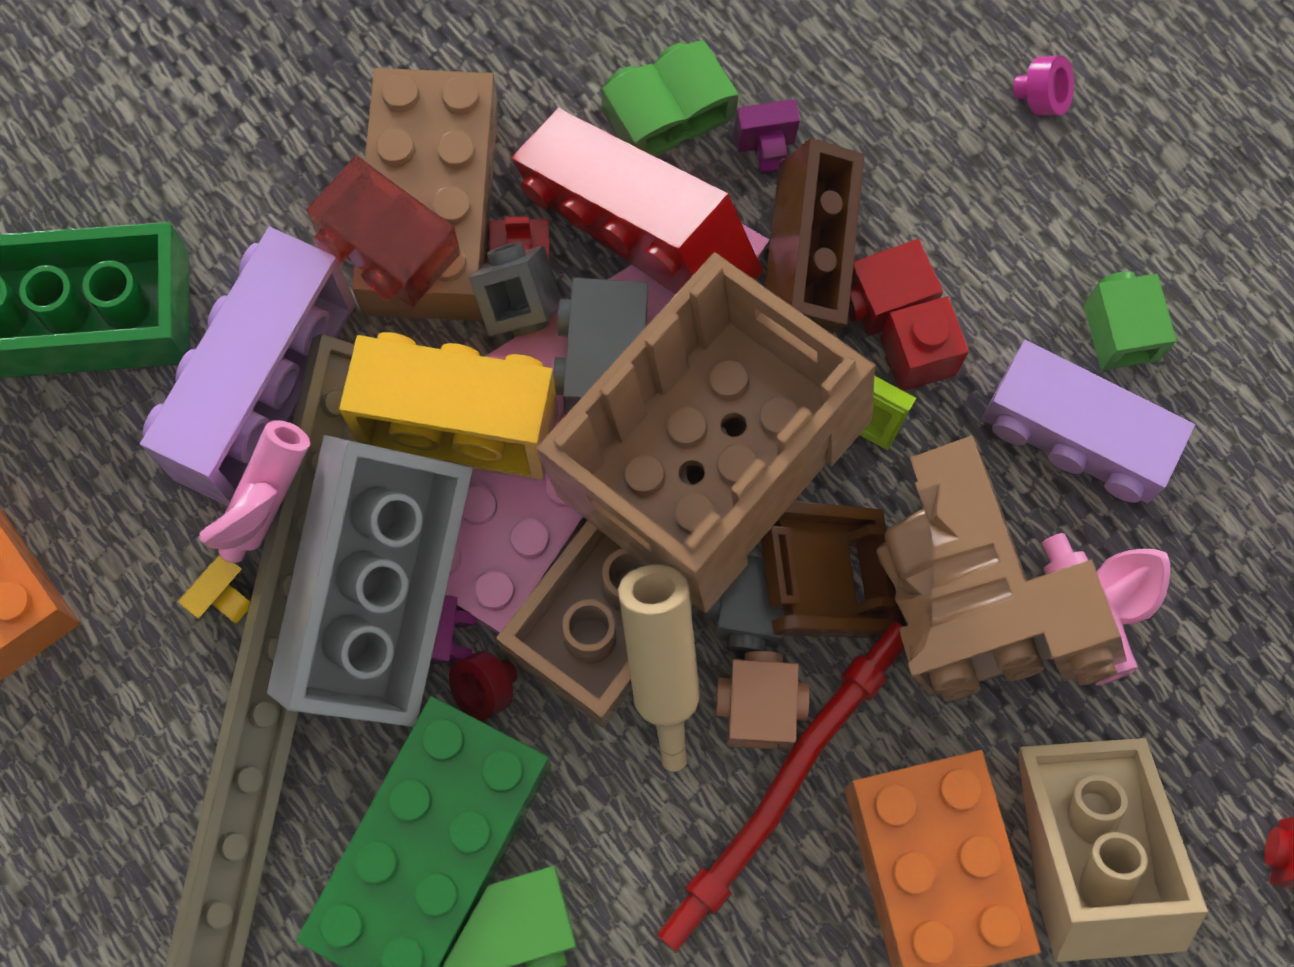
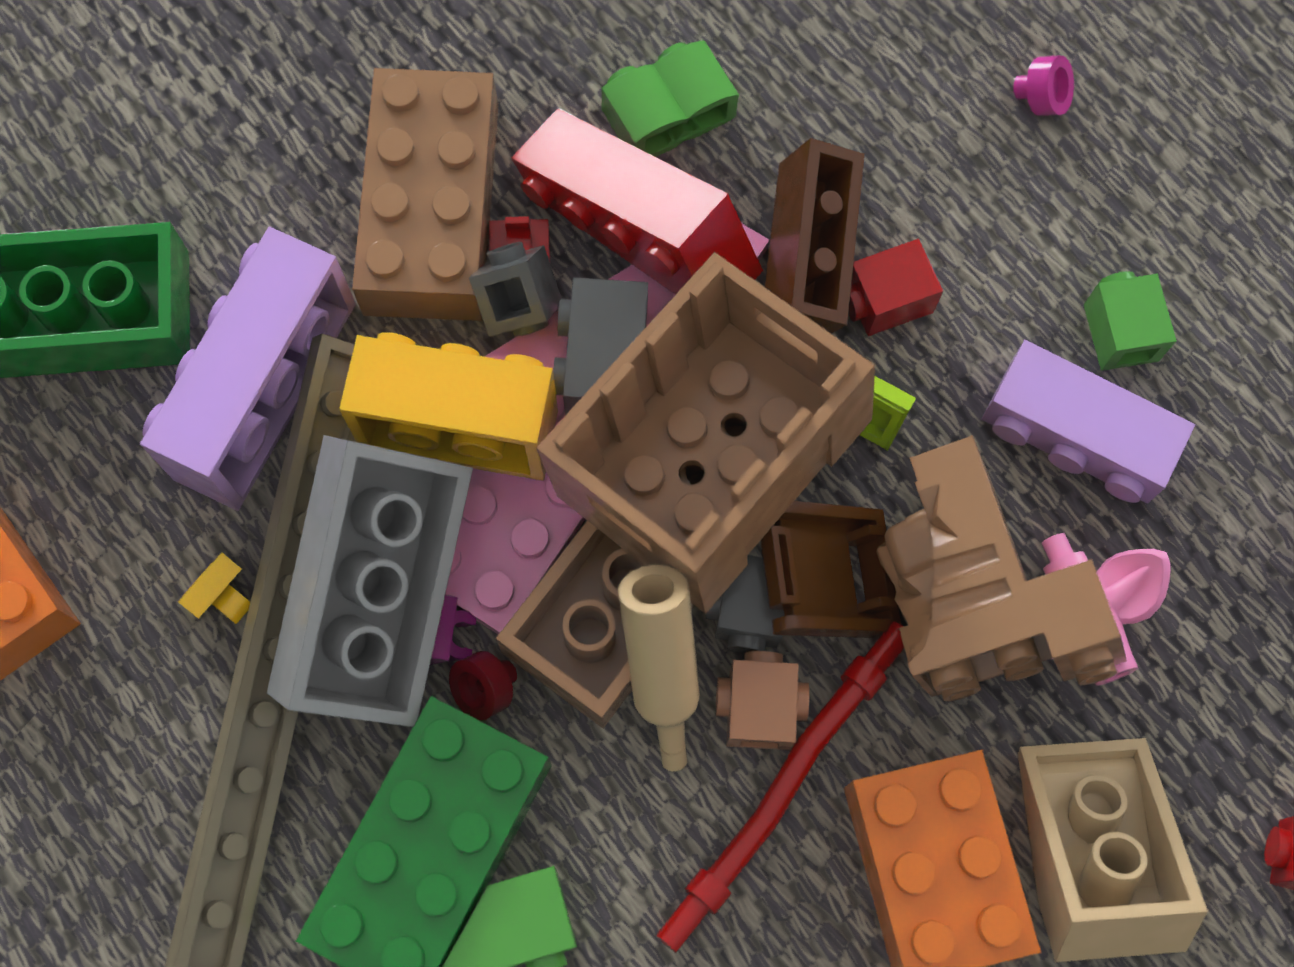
(258, 492): bright pink plant -> none
(383, 232): clear red brick -> none
(768, 131): magenta tile -> none
(924, 343): red brick -> none

